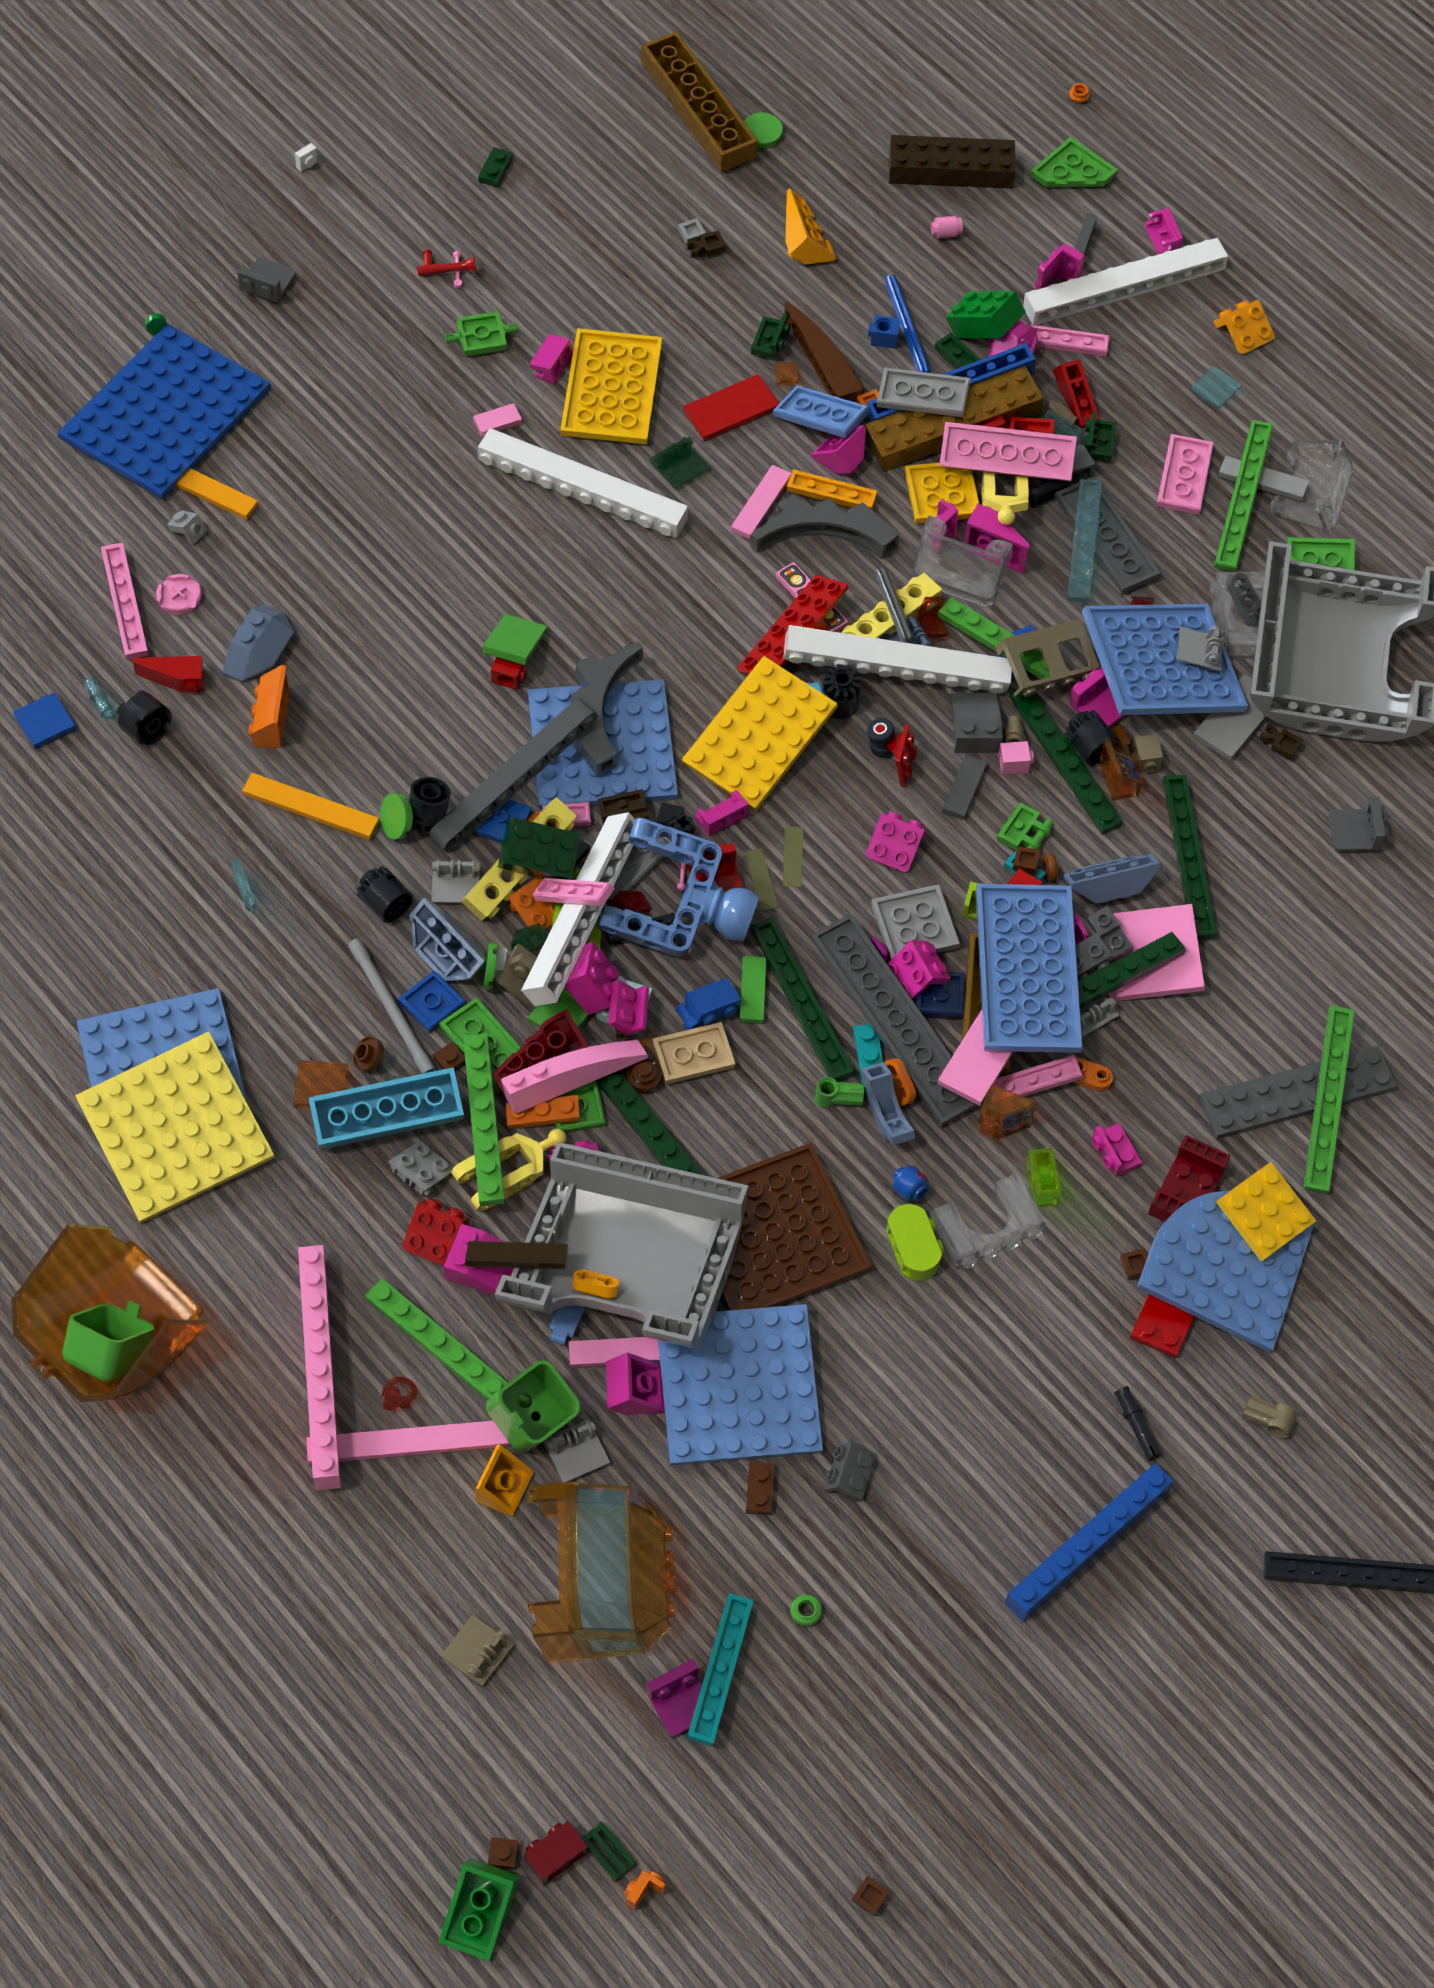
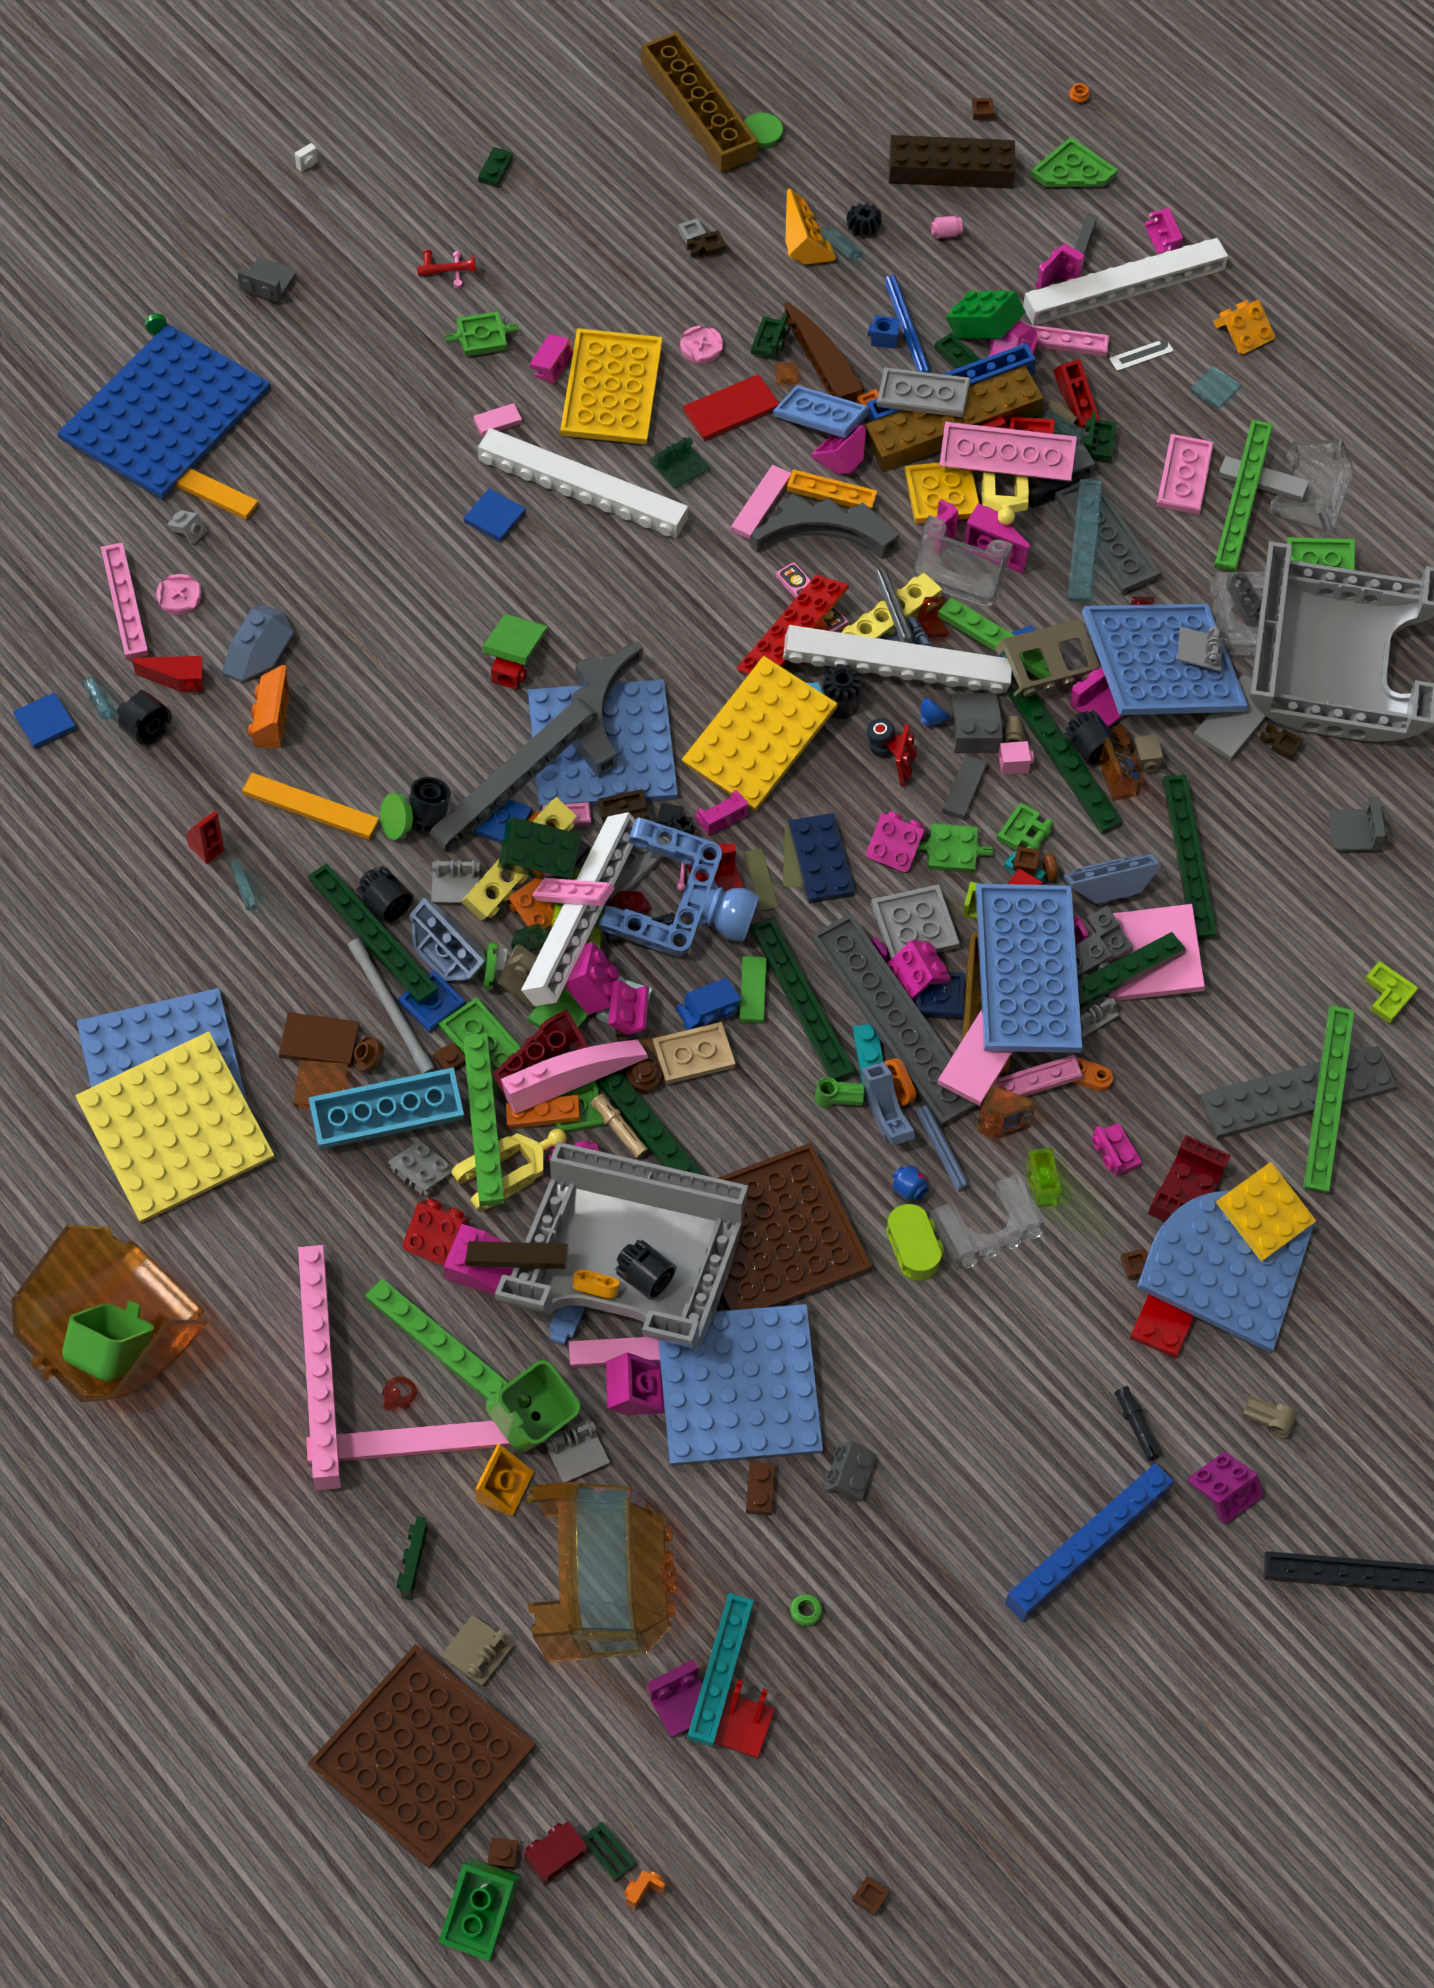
(206, 838): none -> red slope
(318, 1038): none -> reddish brown tile
(373, 934): none -> dark green plate
(412, 1557): none -> dark green plate
(422, 1756): none -> reddish brown plate
(494, 515): none -> blue tile
(612, 1118): none -> tan pin
(645, 1269): none -> black gear
(701, 344): none -> bright pink tile
(744, 1723): none -> red plate
(821, 858): none -> dark blue plate
(841, 242): none -> clear light blue tile
(864, 219): none -> black gear
(932, 713): none -> blue brick
(942, 1147): none -> sand blue axle
(953, 848): none -> bright green plate
(982, 108): none -> reddish brown plate
(1141, 354): none -> sticker
(1228, 1485): none -> magenta bracket
(1394, 988): none -> lime plate

